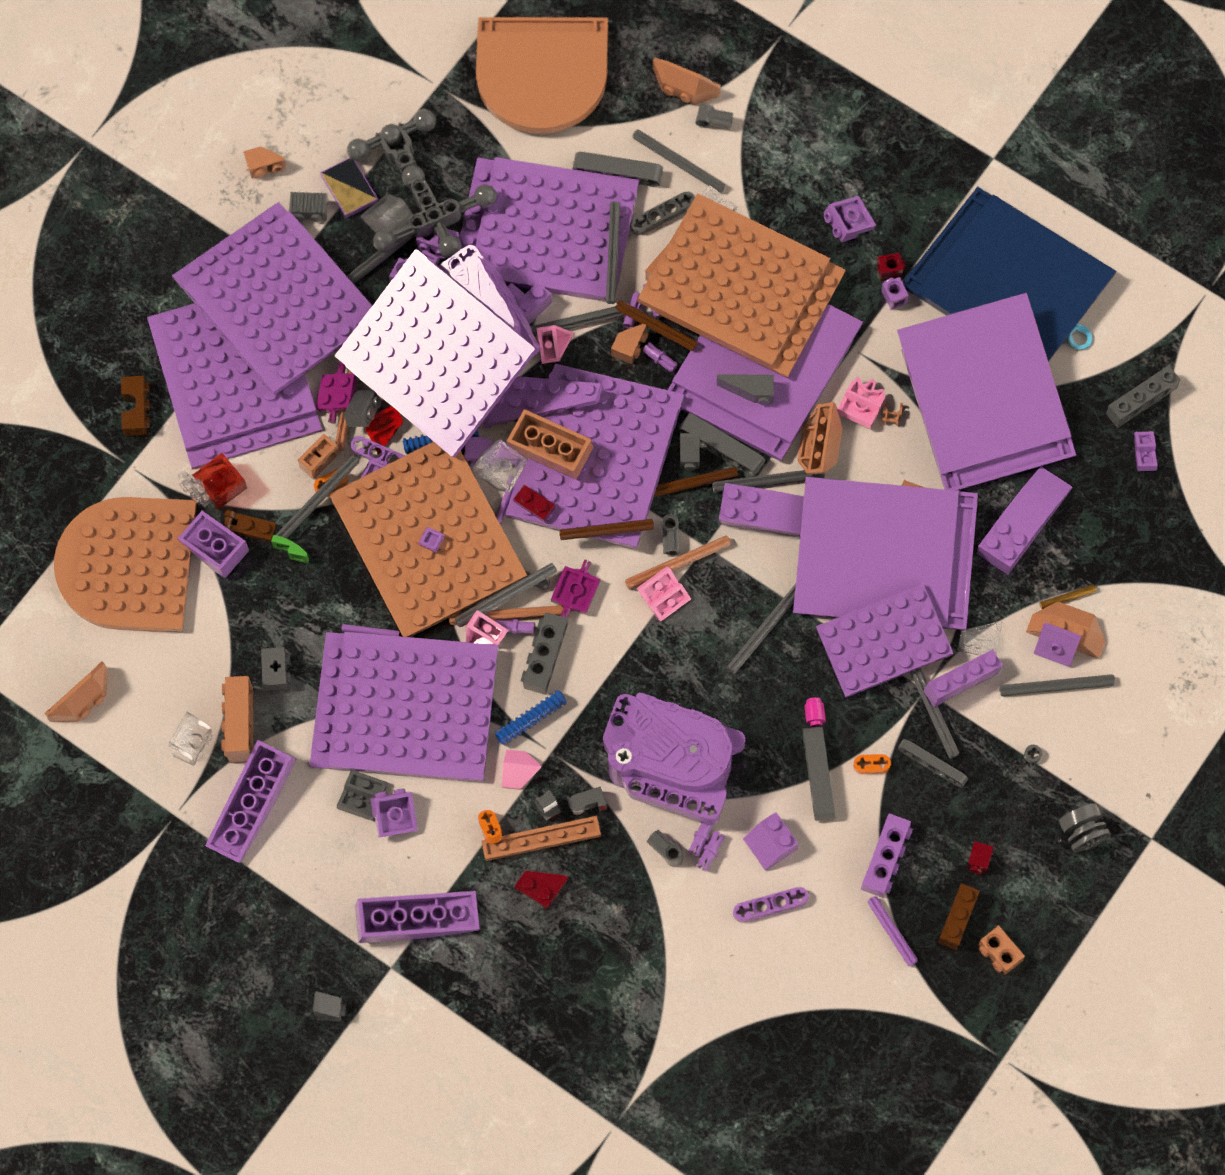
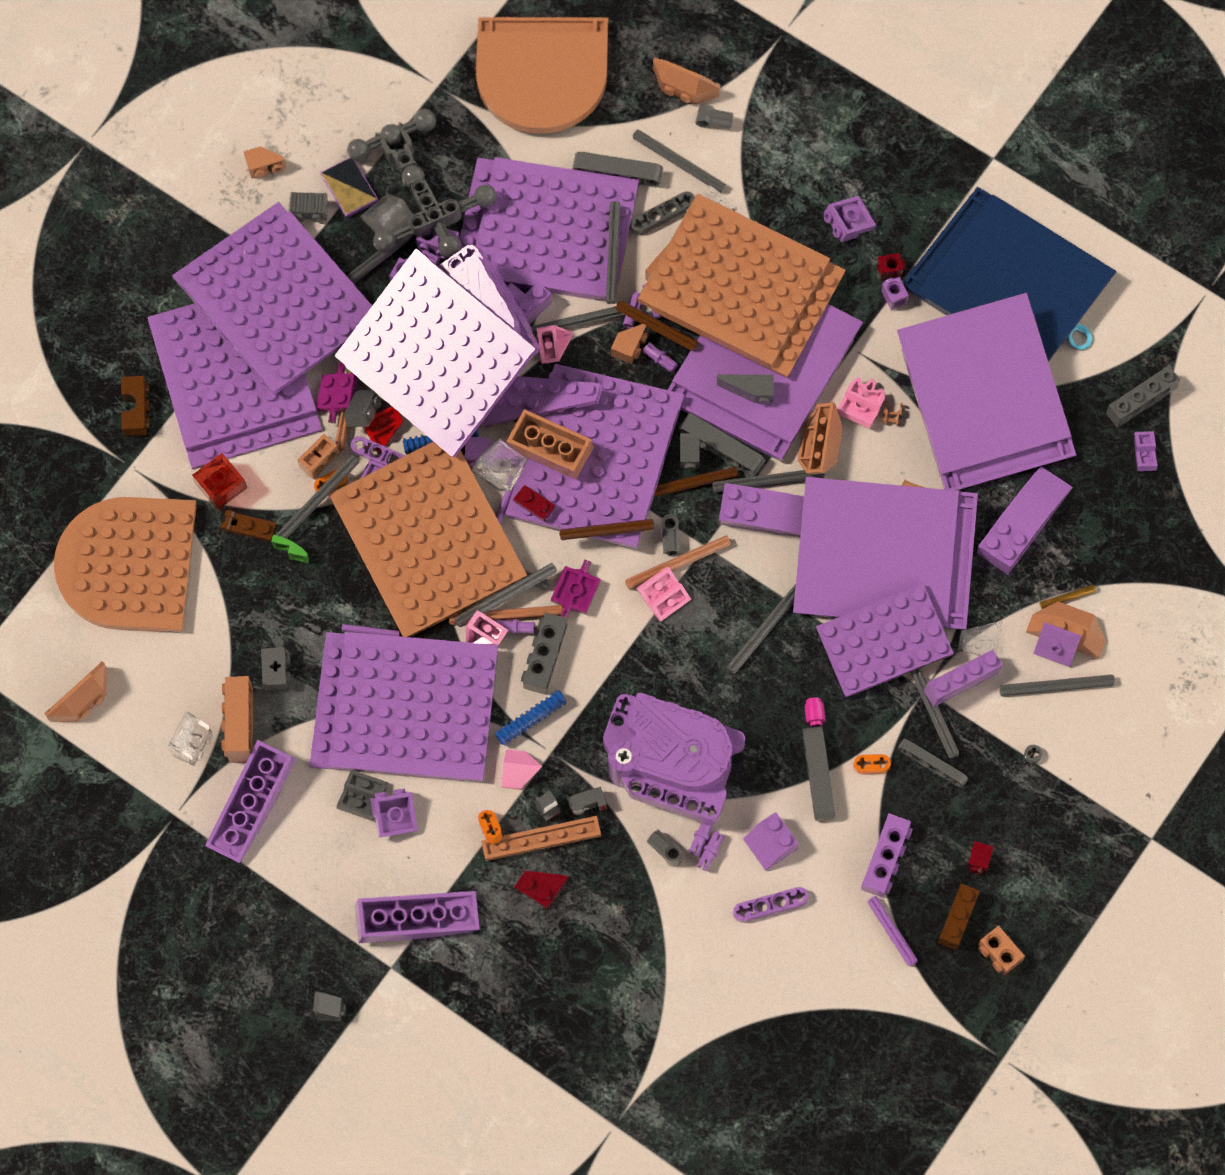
(195, 488): clear wing -> none
(214, 544): medium lavender slope -> none
(431, 539): medium lavender tile -> none
(1086, 832): dark grey wheel -> none

